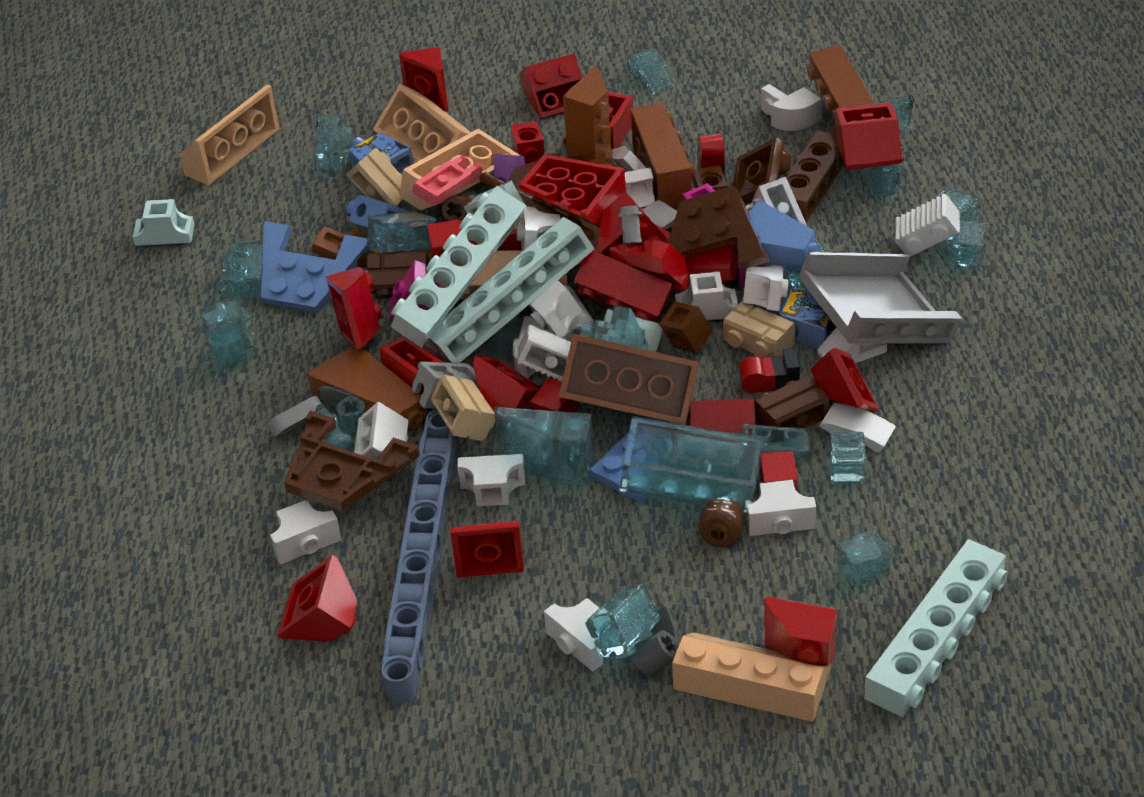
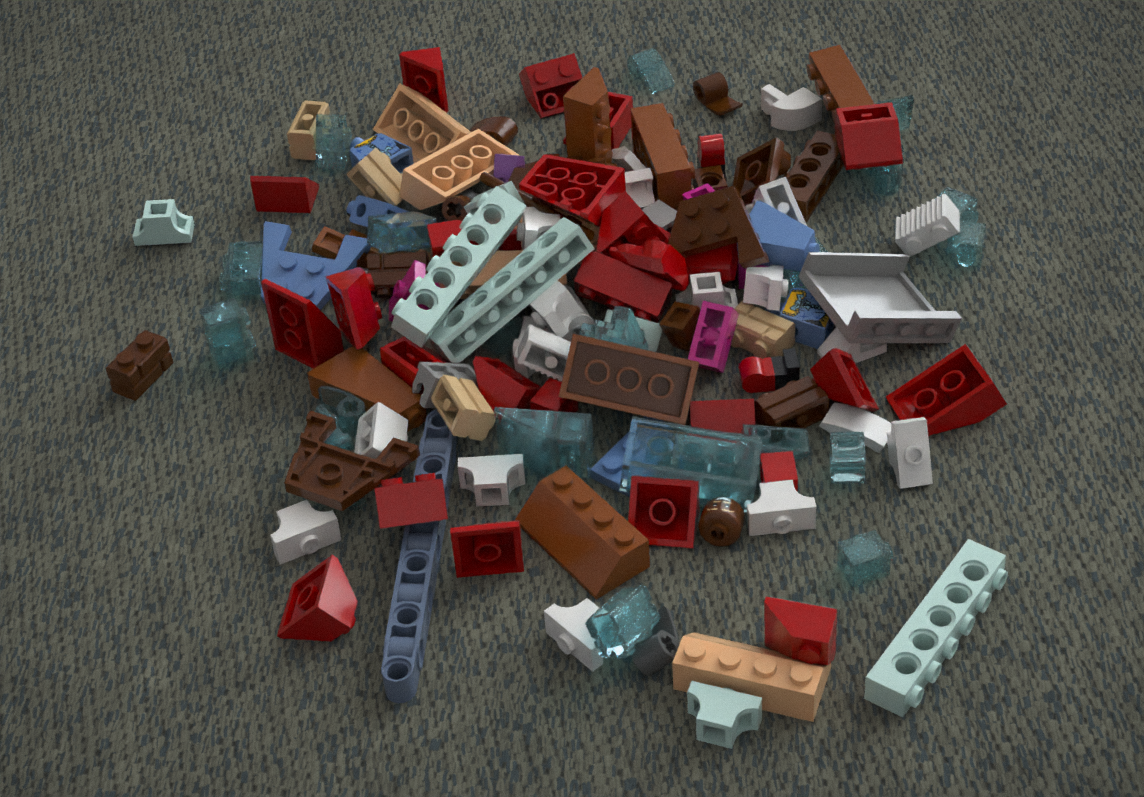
(139, 365): none -> reddish brown brick
(231, 138): light nougat slope -> none
(283, 194): none -> red slope
(292, 418): light grey beam -> none
(300, 326): none -> red slope
(303, 130): none -> tan brick
(411, 502): none -> red slope
(446, 180): coral hinge -> none
(500, 128): none -> reddish brown panel
(528, 141): red brick -> none
(583, 533): none -> dark orange slope
(630, 224): light grey pin -> none
(665, 510): none -> red slope
(713, 94): none -> reddish brown panel
(713, 336): none -> dark pink brick
(722, 713): none -> light aqua brick
(910, 452): none -> white brick
(948, 394): none -> red slope

